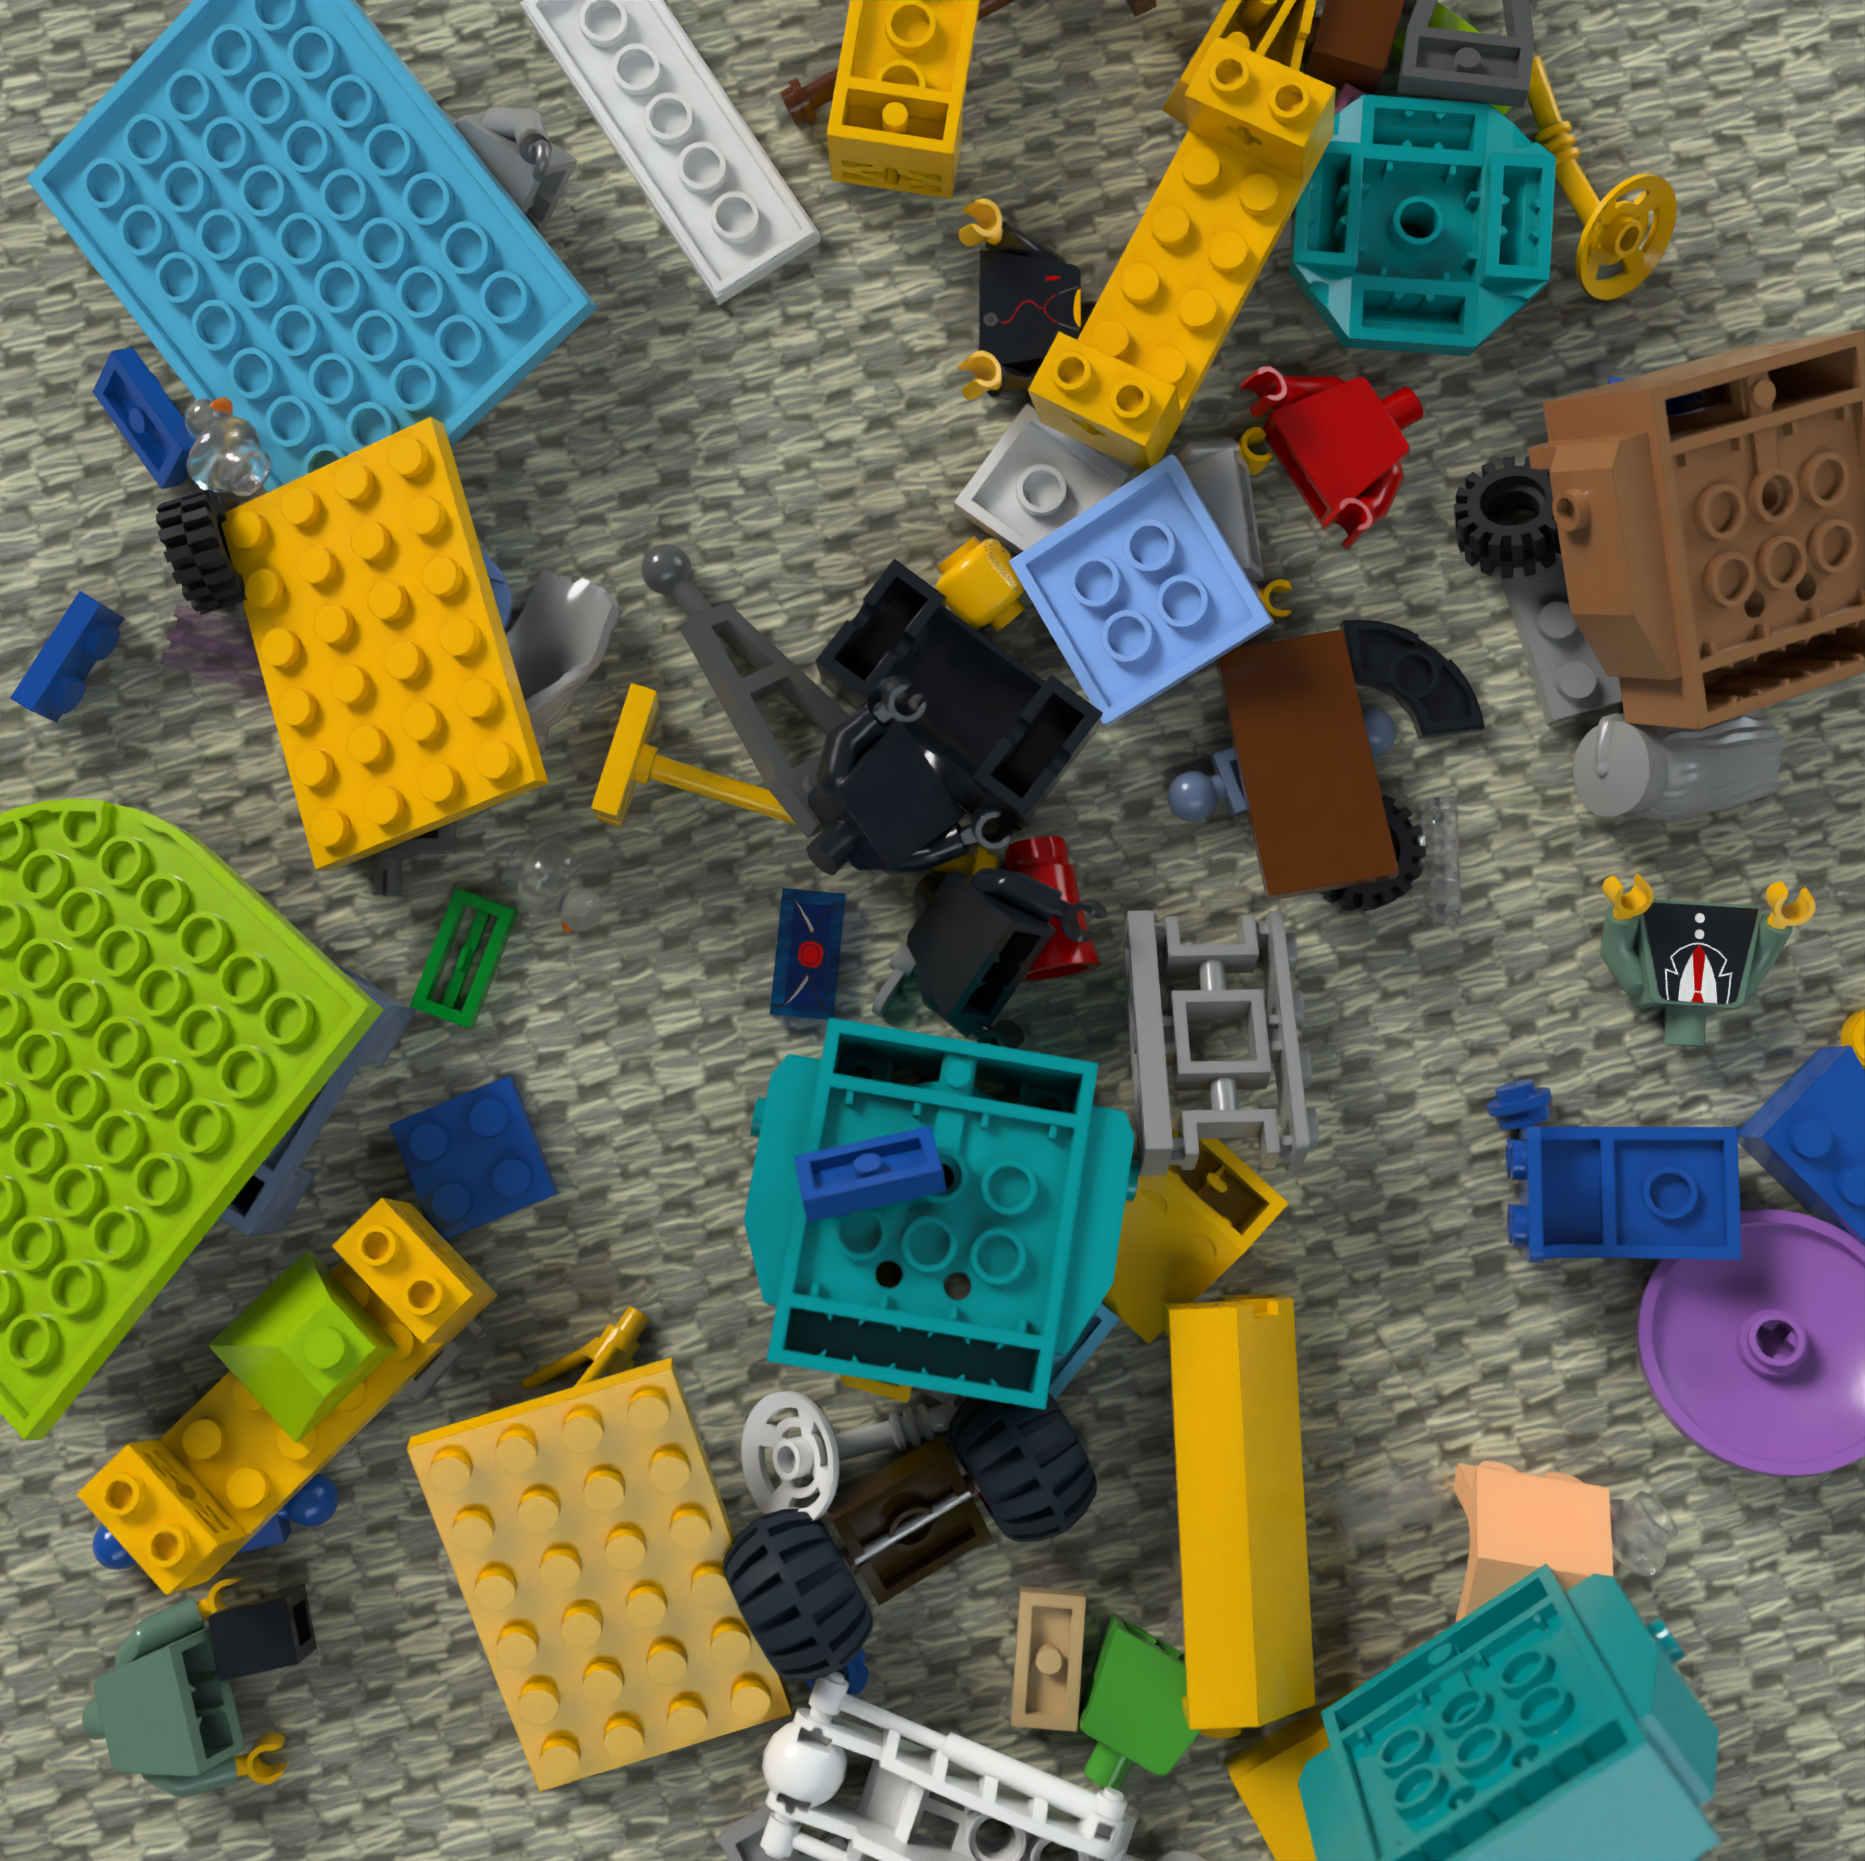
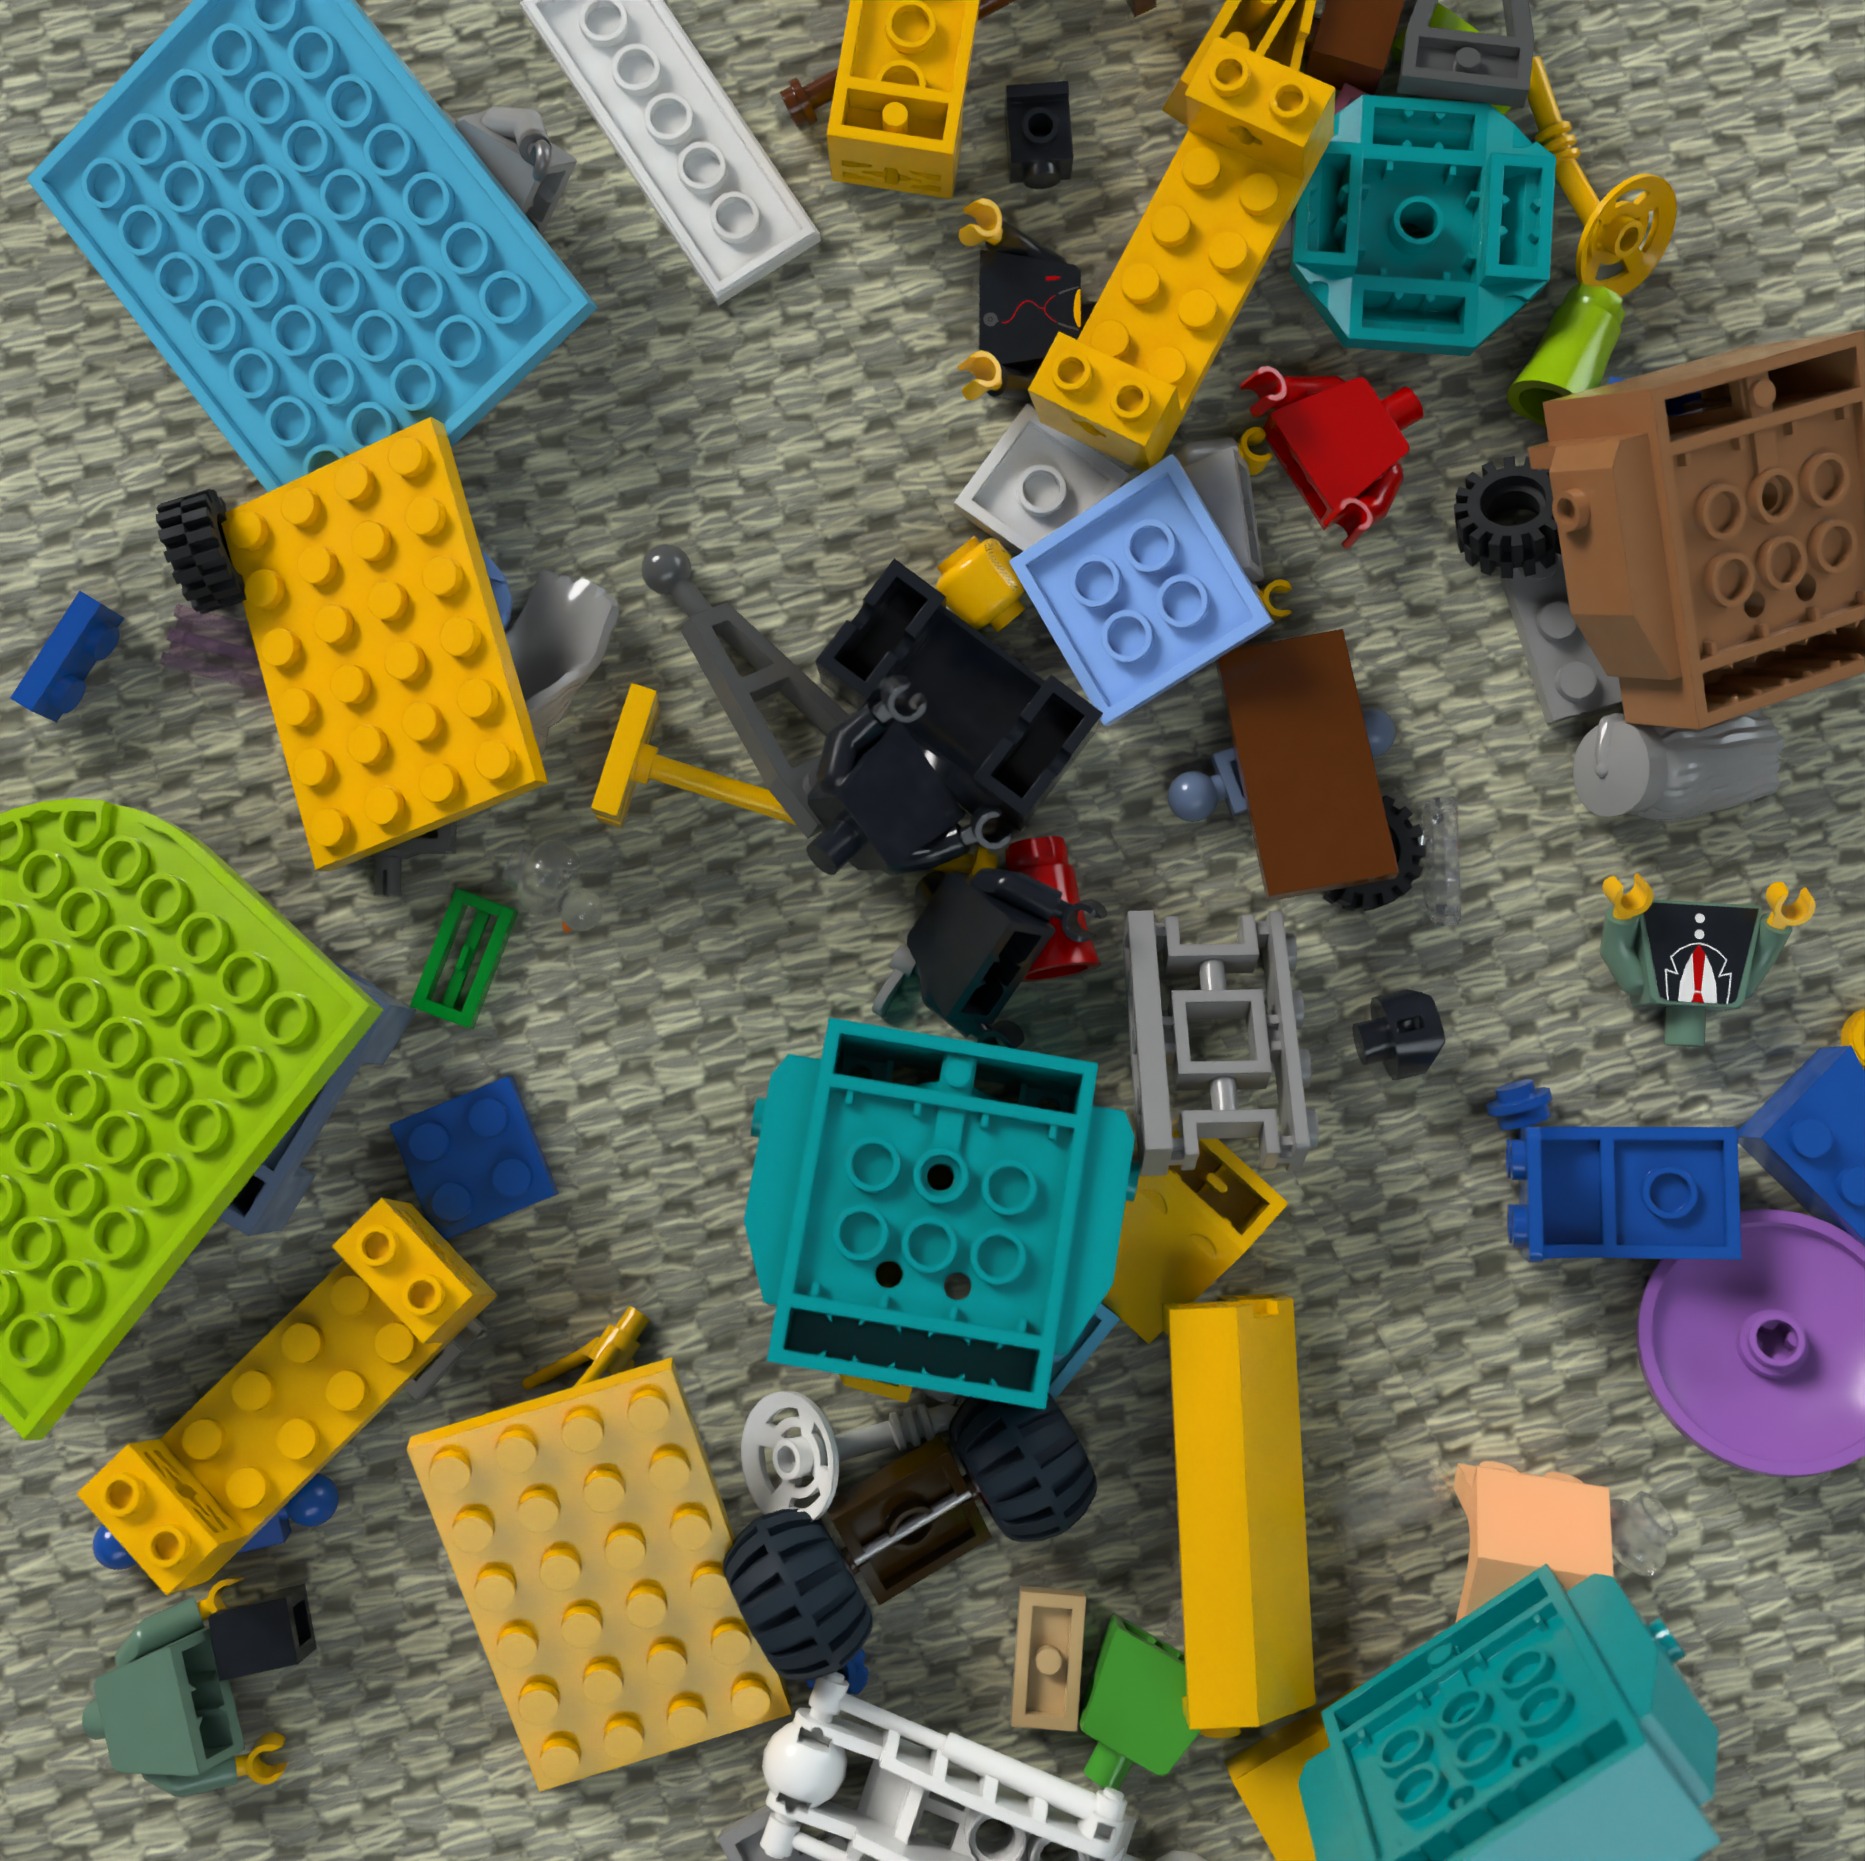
(145, 416): blue plate -> none
(226, 449): clear animal -> none
(303, 1346): lime slope -> none
(808, 954): clear blue tile -> none
(869, 1173): blue plate -> none
(1038, 111): none -> black brick
(1402, 1033): none -> black piece
(1415, 676): black tile -> none
(1571, 351): none -> lime plant

